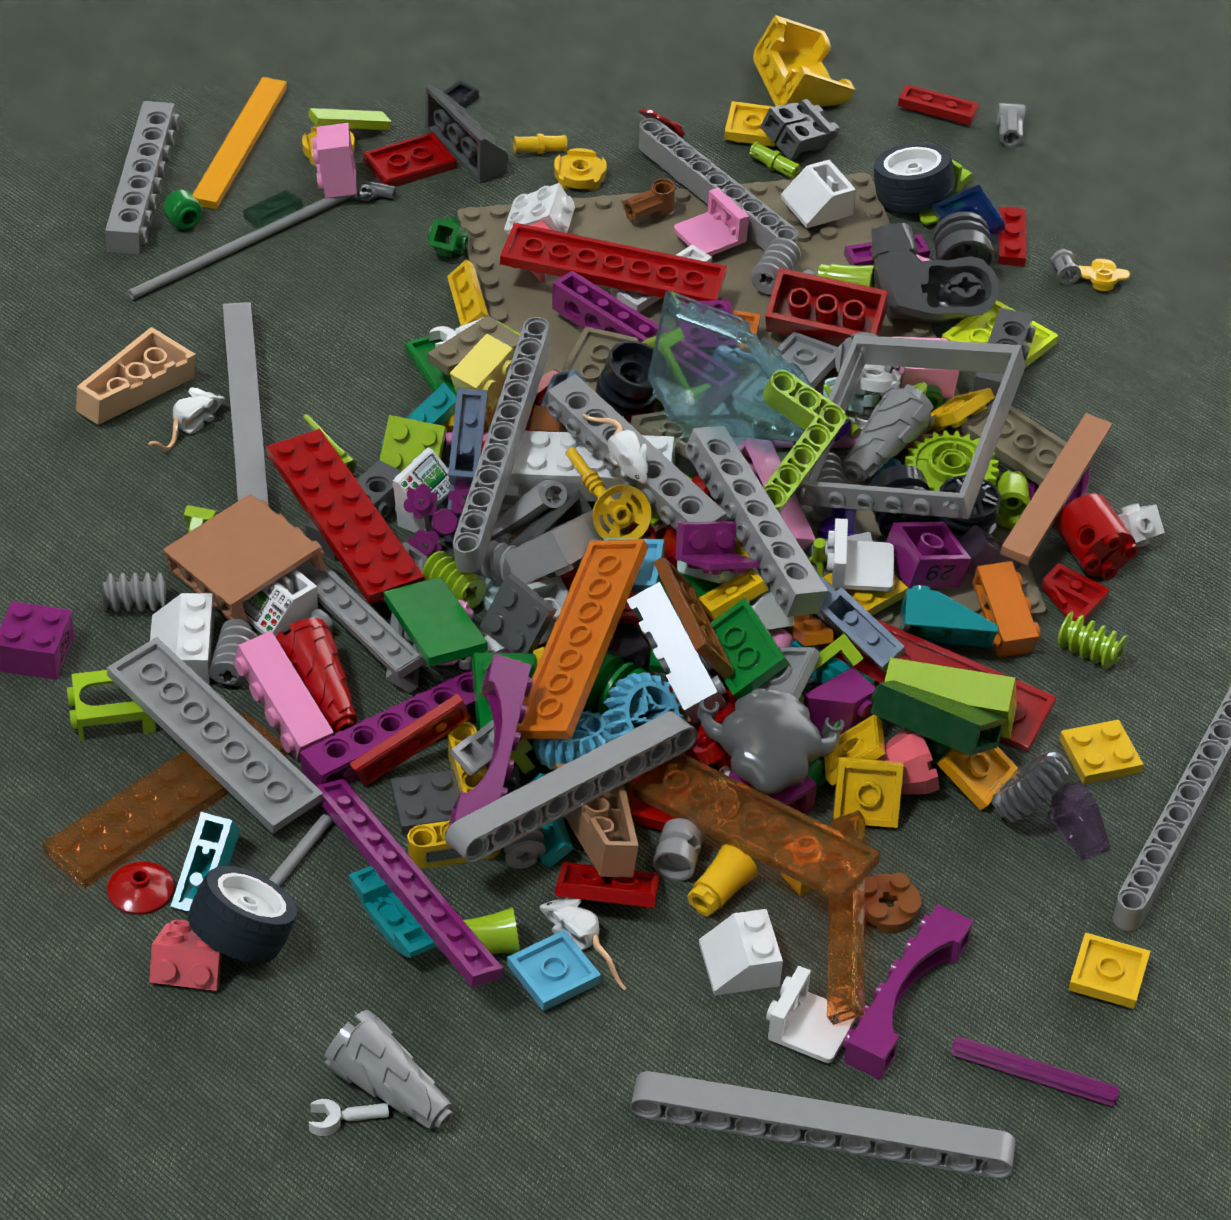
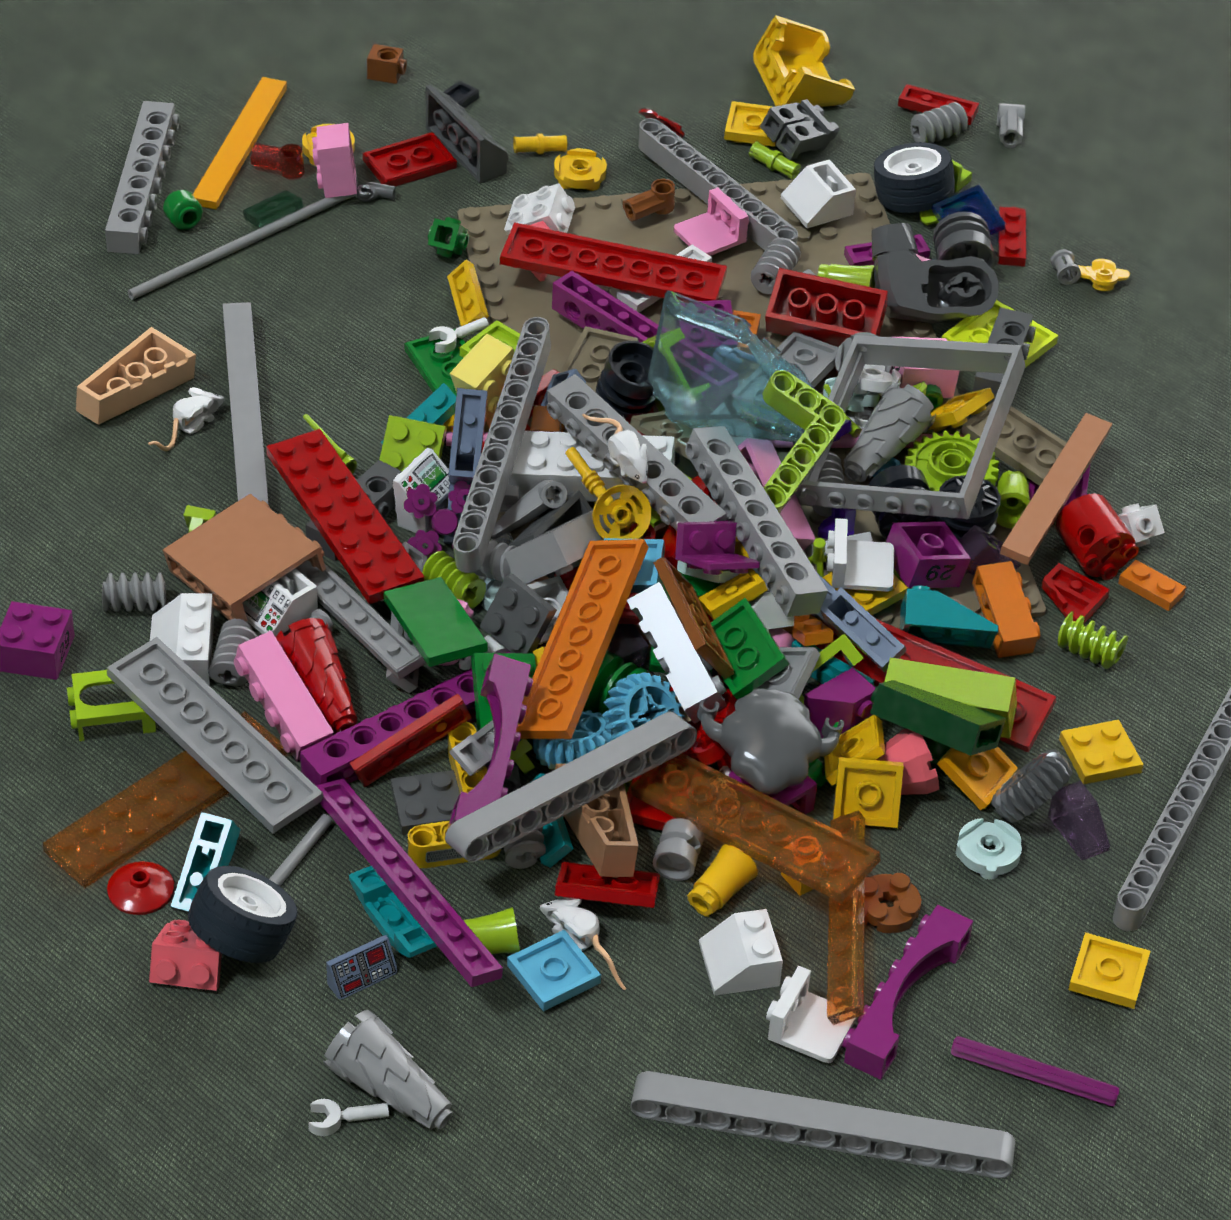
(285, 159): none -> clear red piece
(355, 118): lime tile -> none
(361, 967): none -> slope
(385, 64): none -> dark orange brick
(451, 352): dark tan wing -> none
(939, 123): none -> light grey piece
(985, 861): none -> light aqua plate
(1152, 585): none -> orange plate

